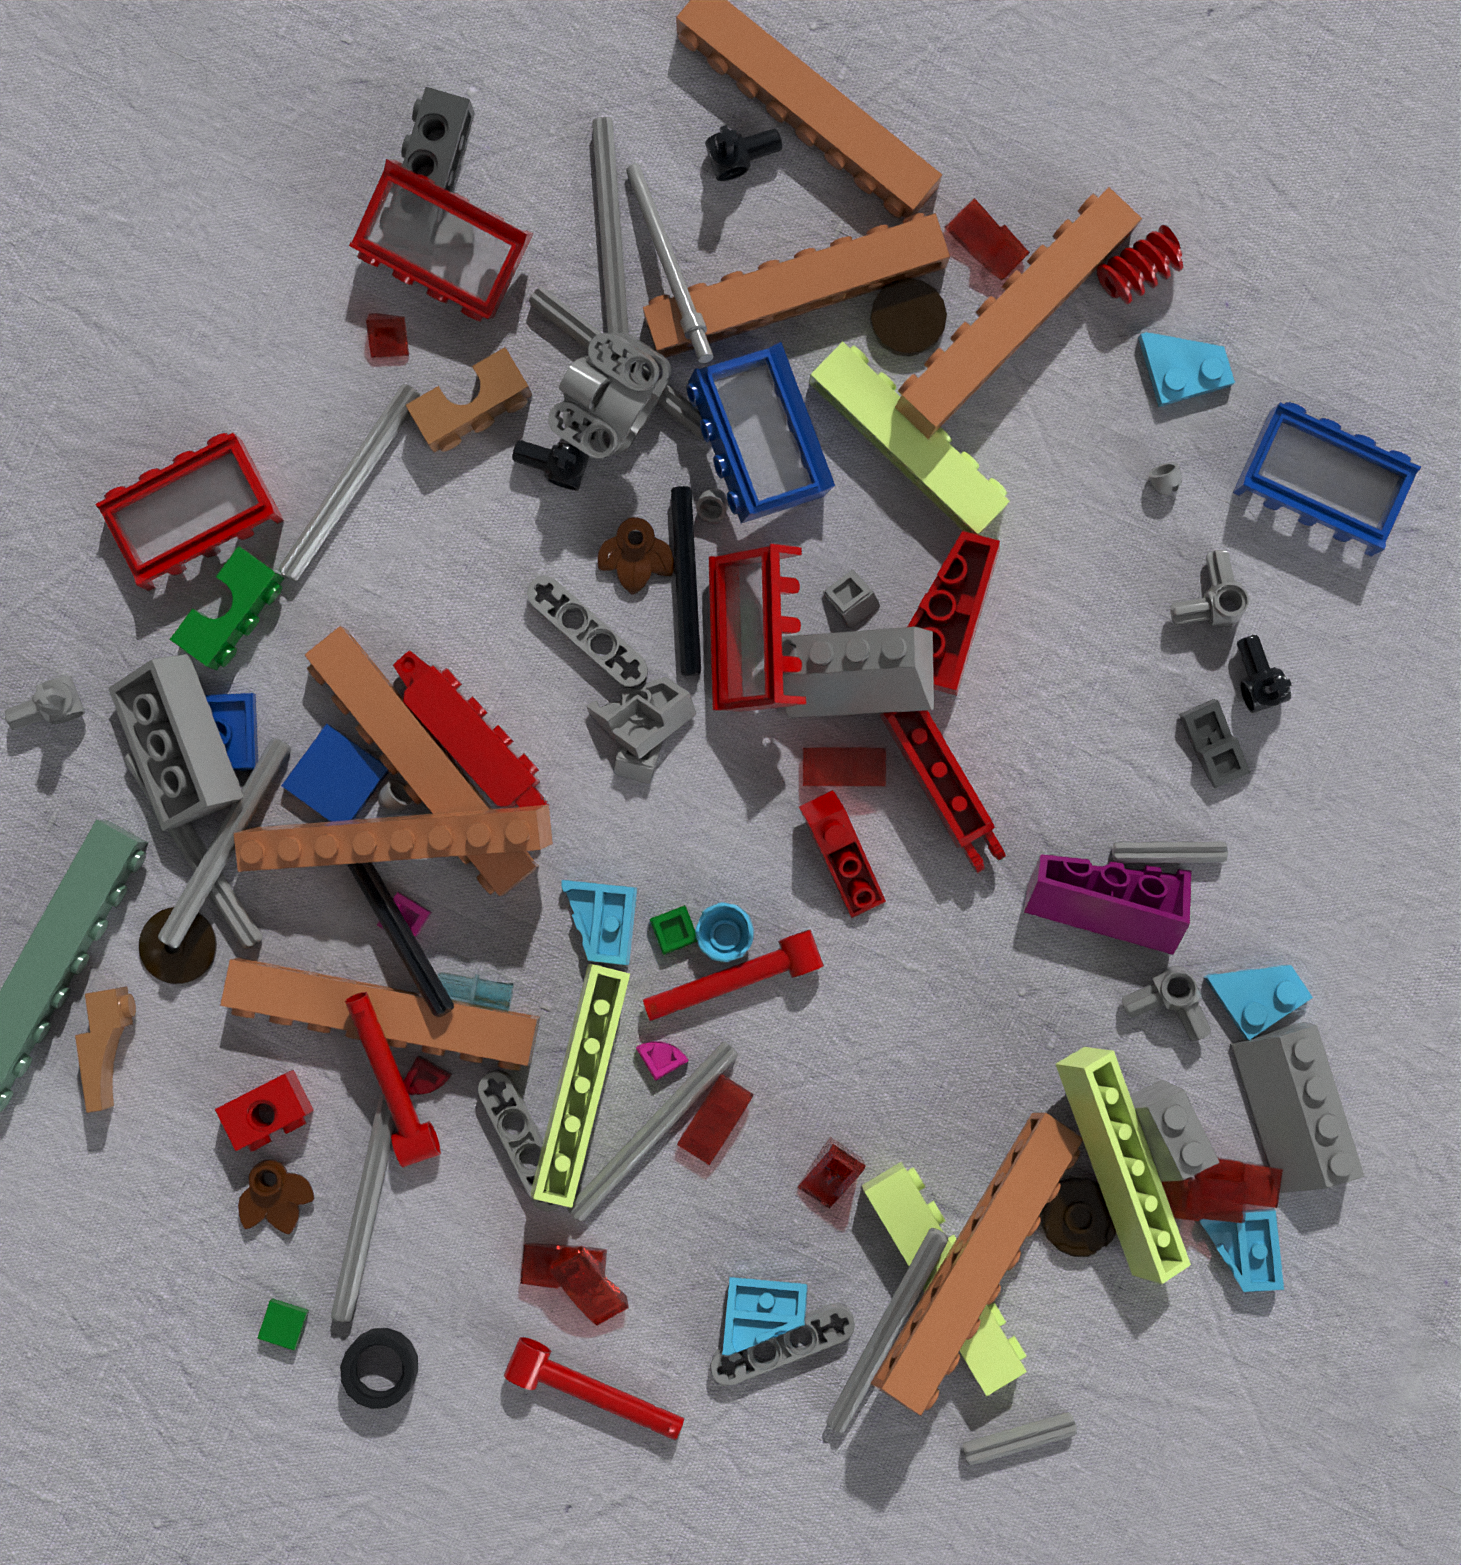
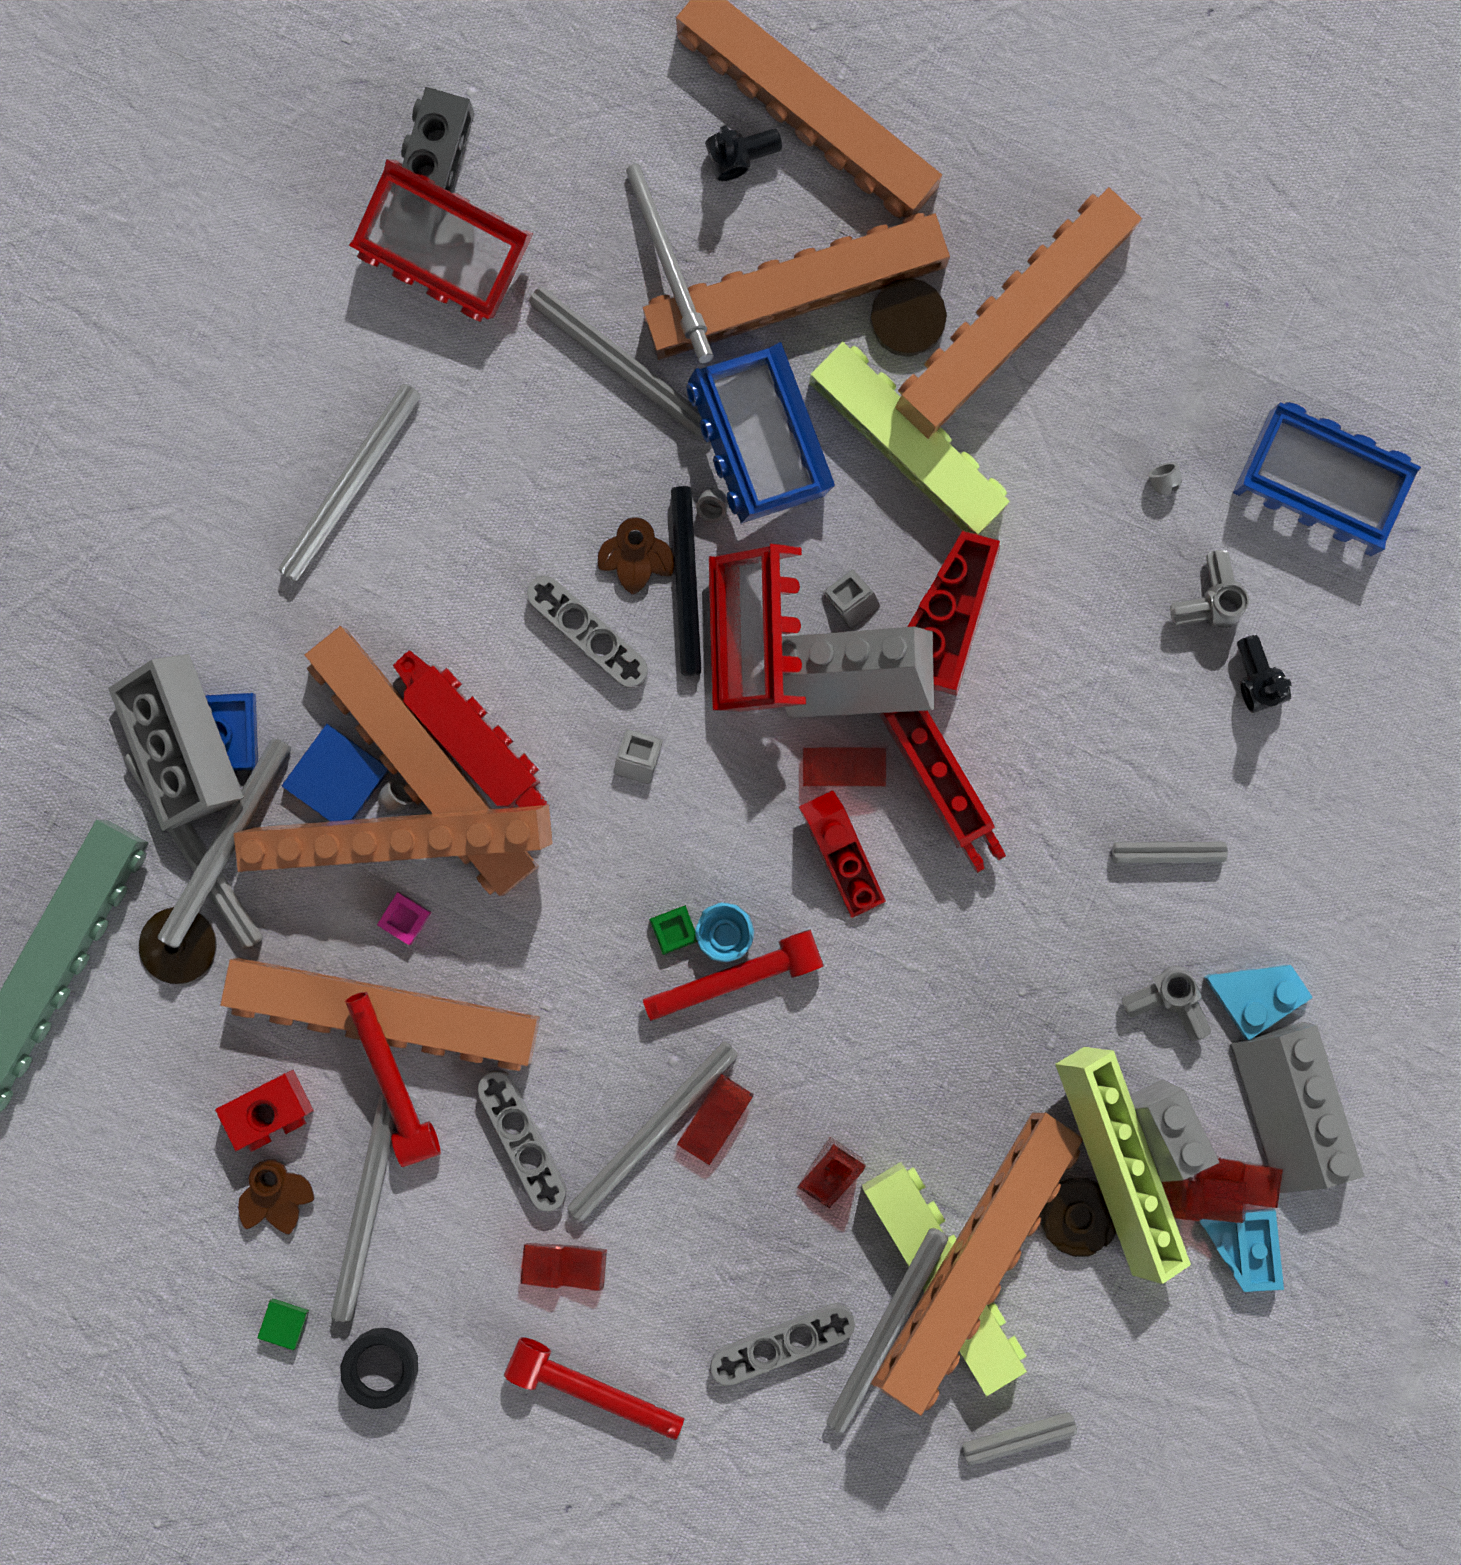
(53, 701): light grey axle -> none
(107, 1016): medium nougat slope -> none
(188, 509): window -> none
(215, 639): green arch -> none
(387, 335): clear red slope -> none
(402, 938): black axle -> none
(425, 1077): dark red tile -> none
(477, 989): clear light blue axle -> none
(500, 391): medium nougat arch -> none
(562, 464): black axle -> none
(579, 1085): yellowish green brick -> none
(586, 1285): clear red slope -> none
(604, 918): medium azure wing -> none
(609, 394): light grey piece -> none
(610, 225): light grey axle -> none
(645, 715): light grey slope -> none
(661, 1057): dark pink tile -> none
(761, 1312): medium azure wing -> none
(986, 240): clear red slope -> none
(1112, 900): magenta wedge -> none
(1141, 265): red piece -> none
(1184, 367): medium azure wing -> none
(1214, 744): dark grey slope -> none

